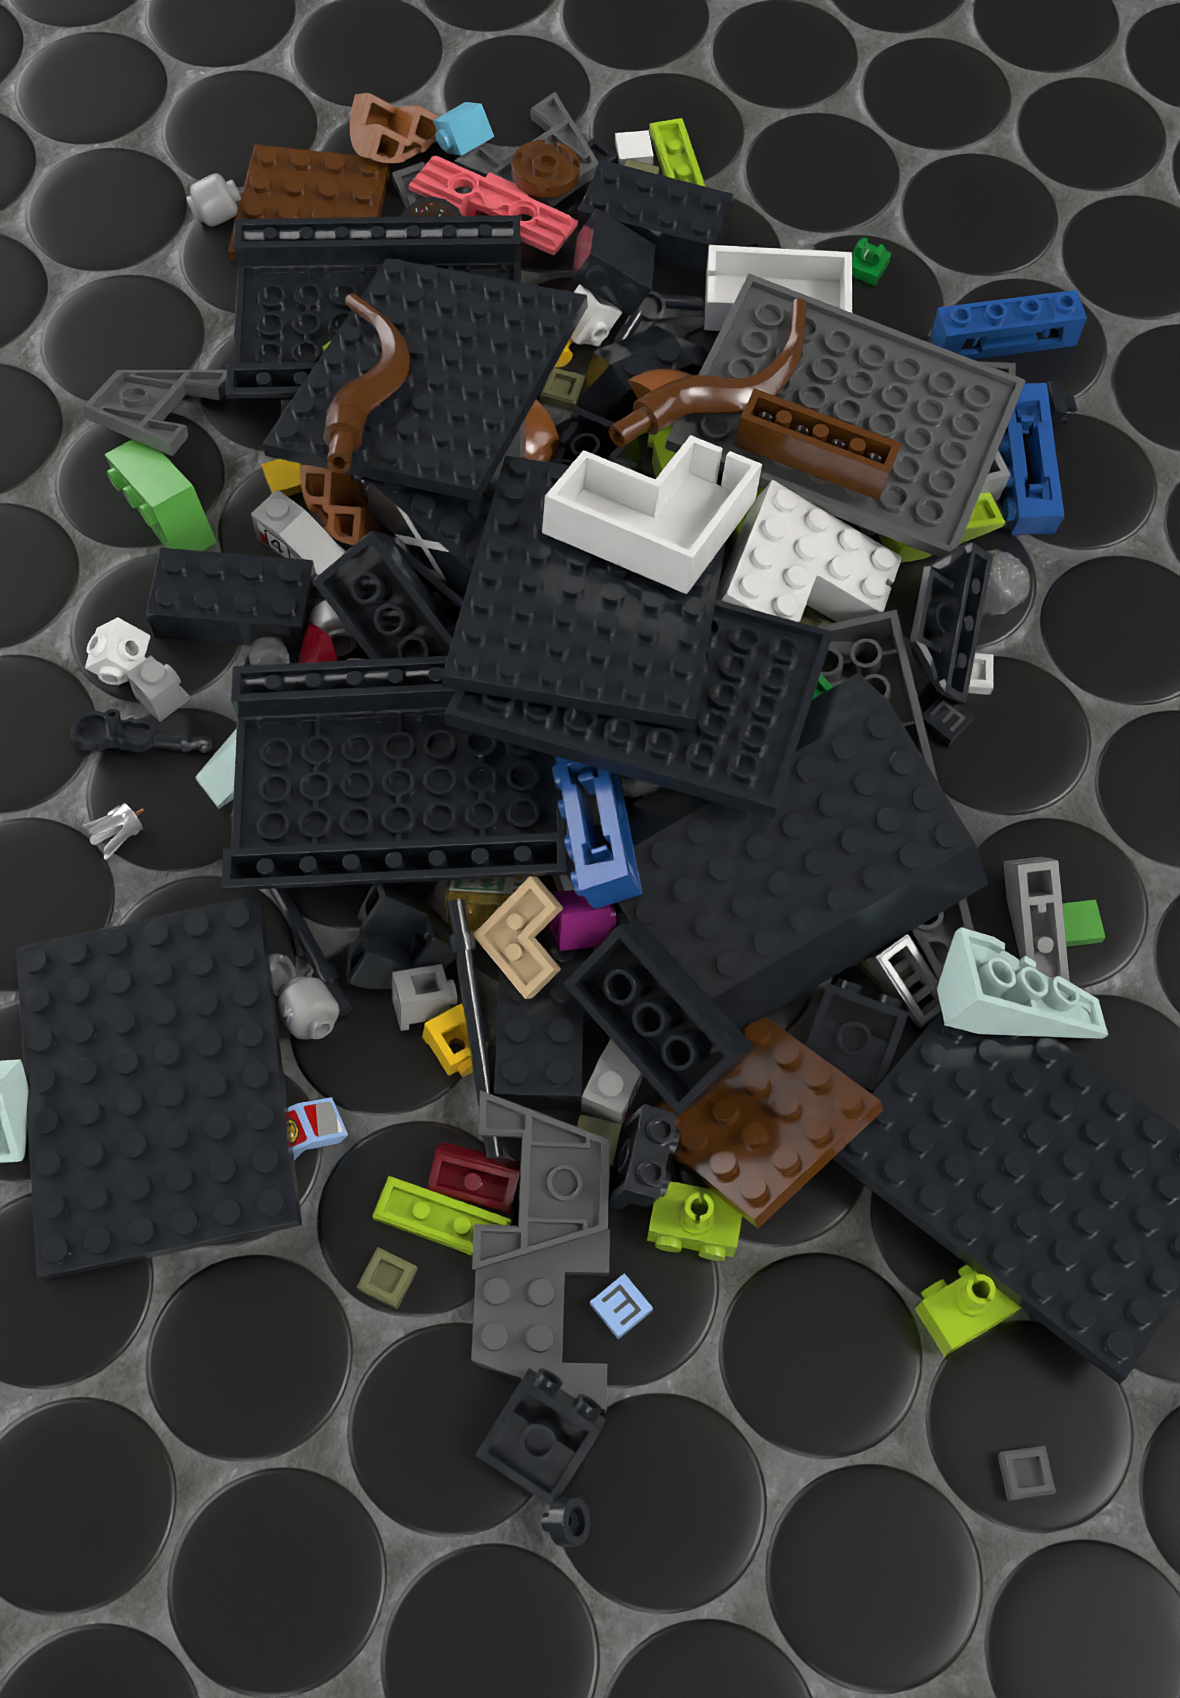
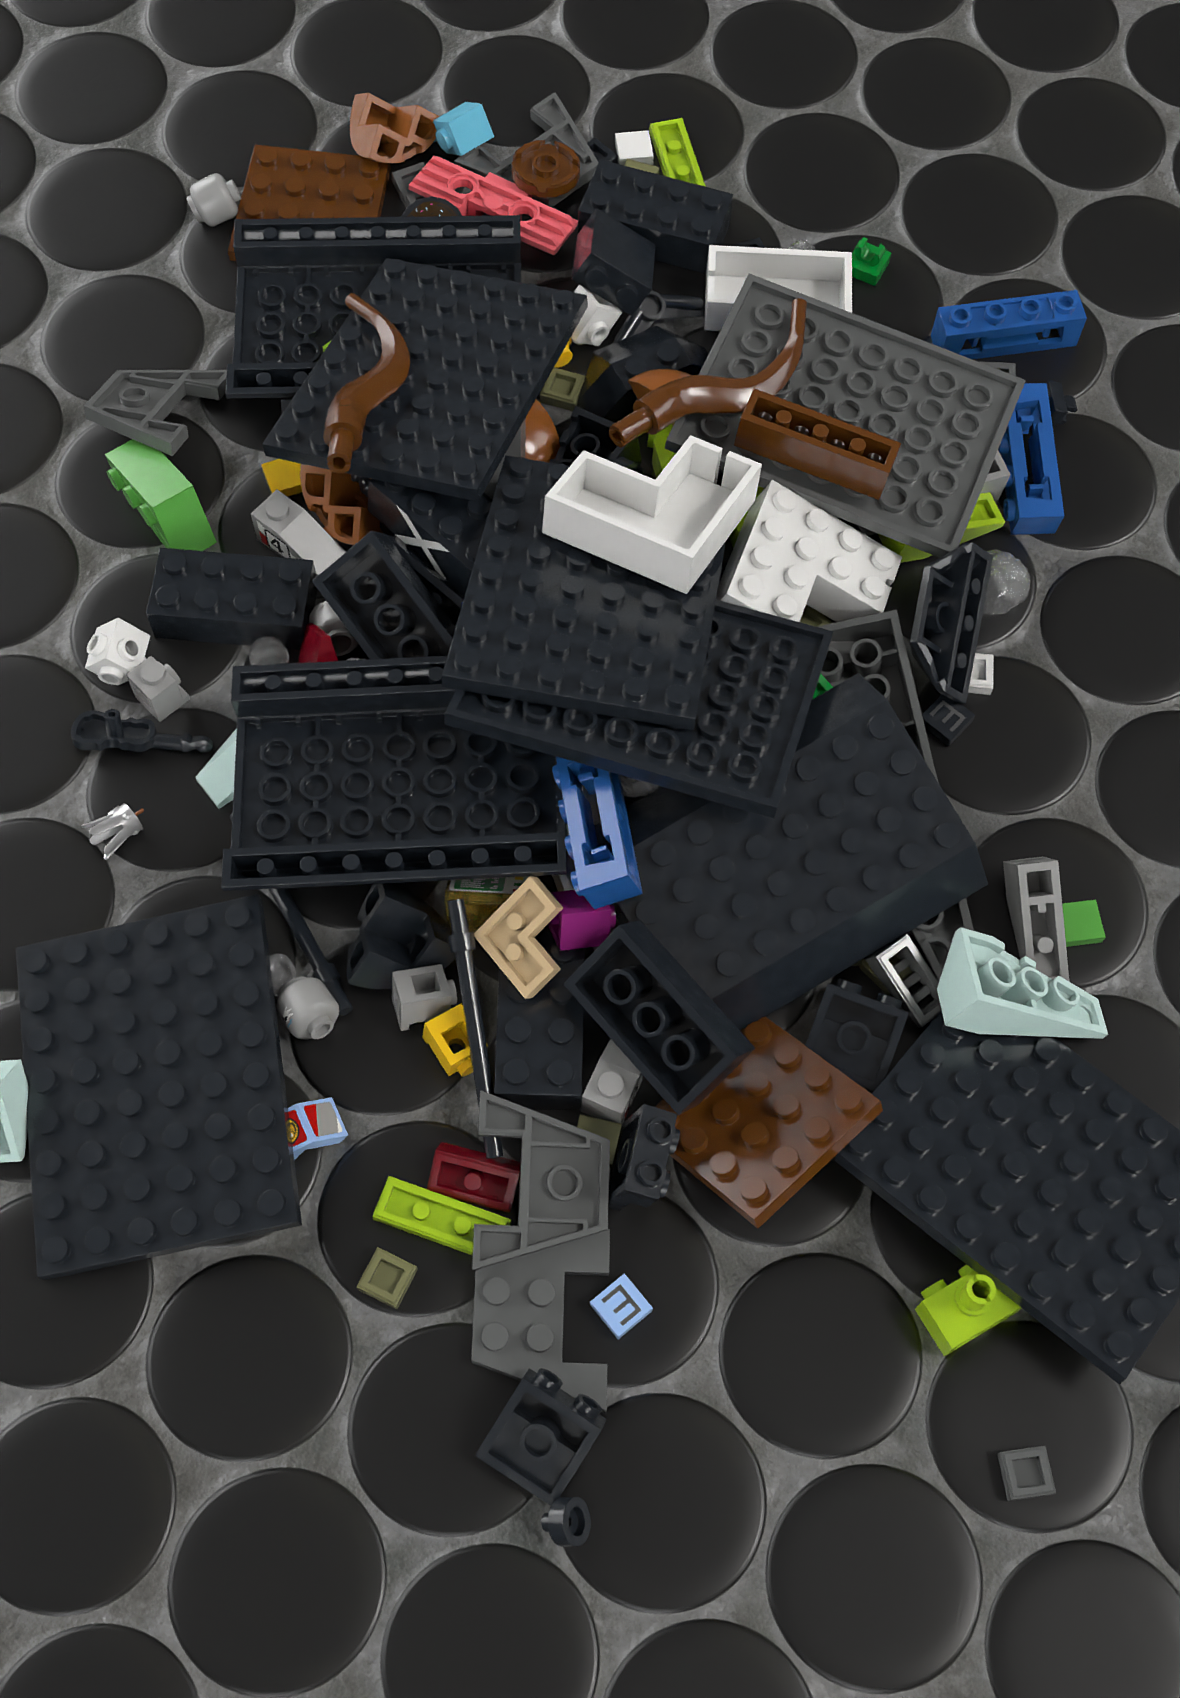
(696, 1221): lime brick -> none

